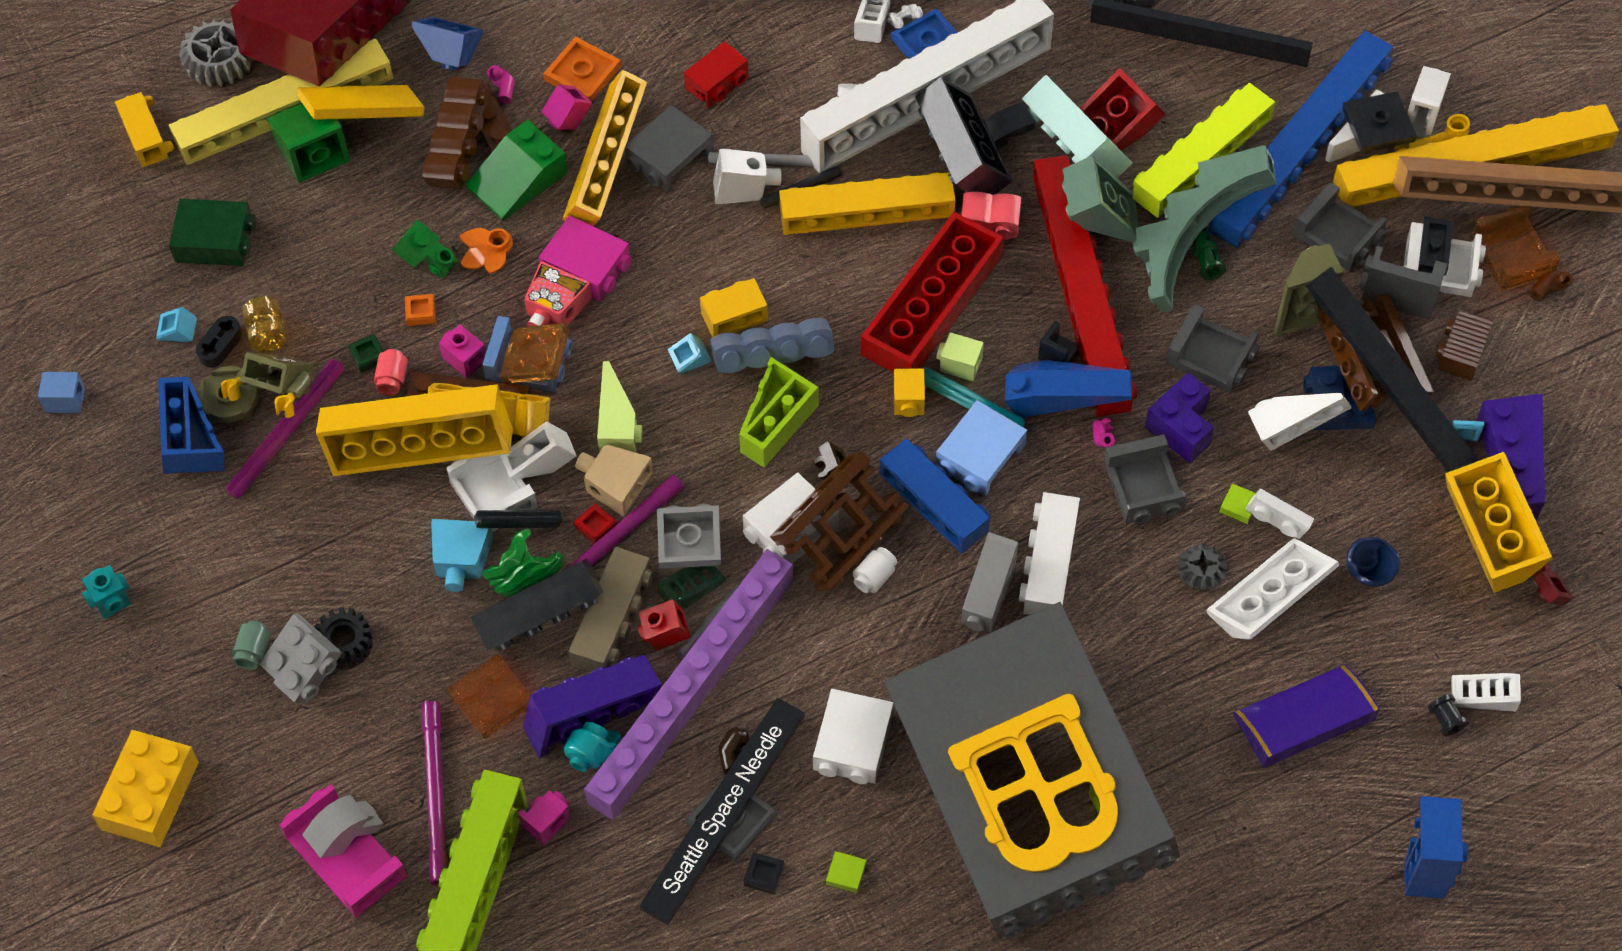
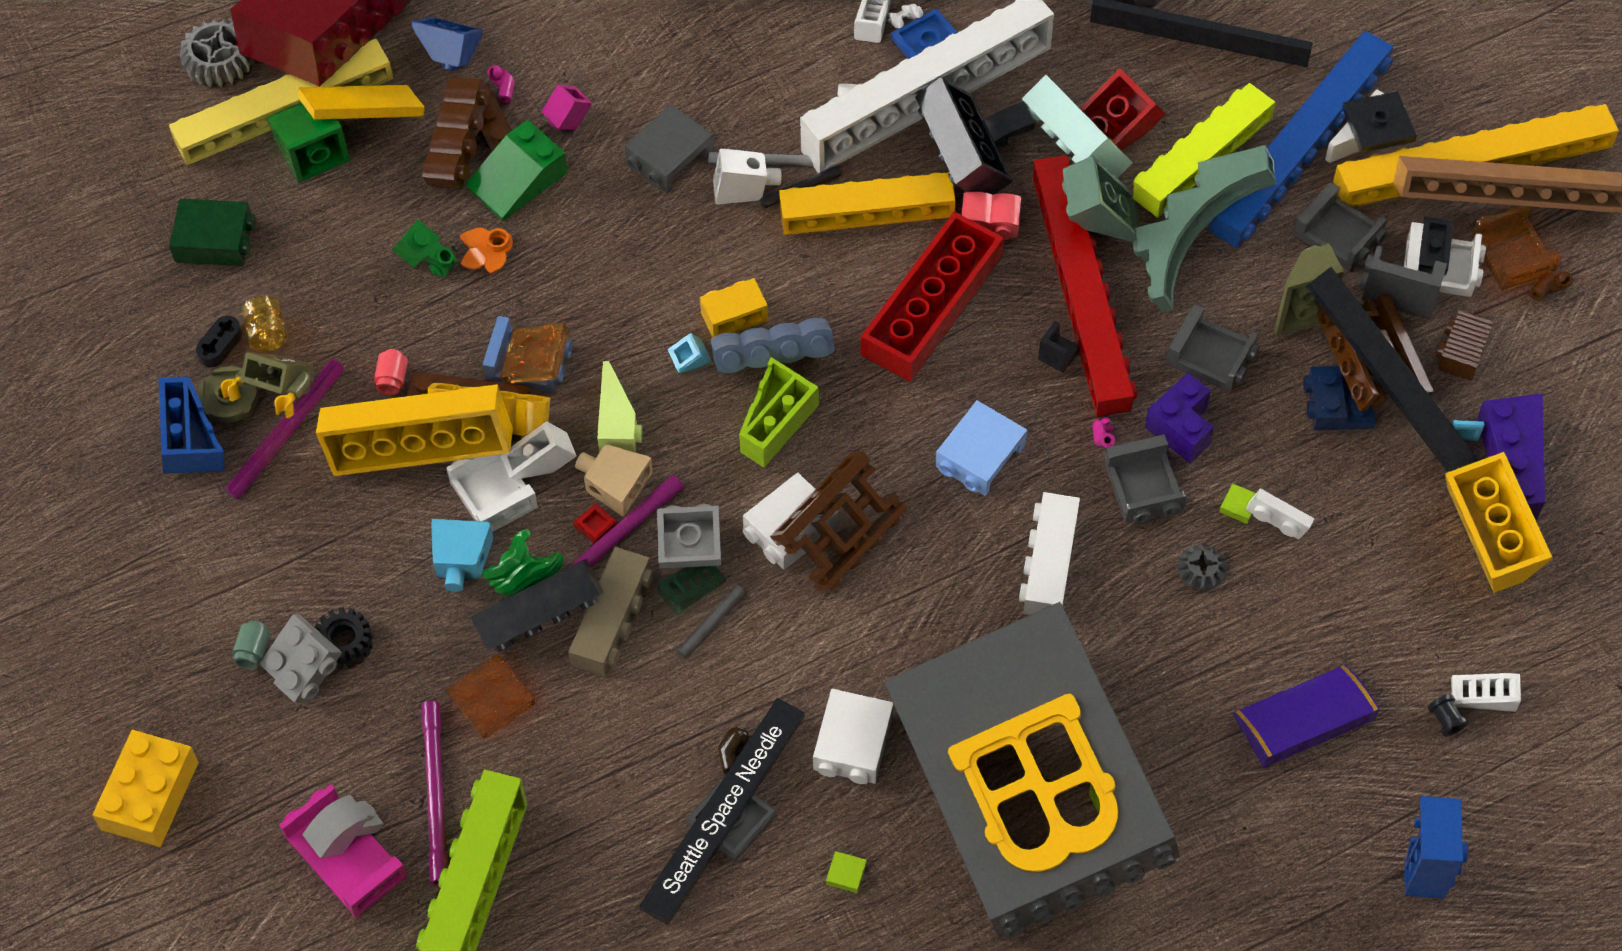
(61, 392): medium blue panel -> none
(106, 591): teal brick -> none
(142, 129): yellow brick -> none
(176, 326): medium azure slope -> none
(366, 352): dark green tile -> none
(420, 309): orange tile -> none
(462, 350): dark pink brick -> none
(518, 518): black axle -> none
(545, 816): dark pink brick -> none
(555, 296): torso -> none
(583, 67): orange plate -> none
(588, 255): dark pink brick -> none
(590, 698): dark purple wedge -> none
(590, 746): teal head -> none
(605, 148): yellow brick -> none
(663, 625): red brick -> none
(689, 685): medium lavender brick -> none
(716, 74): red hinge -> none
(764, 873): black tile -> none
(831, 457): tile -> none
(874, 570): white brick -> none
(909, 392): yellow brick -> none
(935, 495): blue brick -> none
(960, 356): yellowish green brick -> none
(962, 394): teal axle -> none
(990, 583): light grey slope -> none
(1063, 386): blue wedge -> none
(1207, 253): dark green pin -> none
(1271, 589): white slope -> none
(1288, 417): white slope -> none
(1373, 561): dark blue hair -> none
(1427, 100): white slope -> none
(1456, 126): yellow brick -> none
(1551, 586): dark red plate -> none

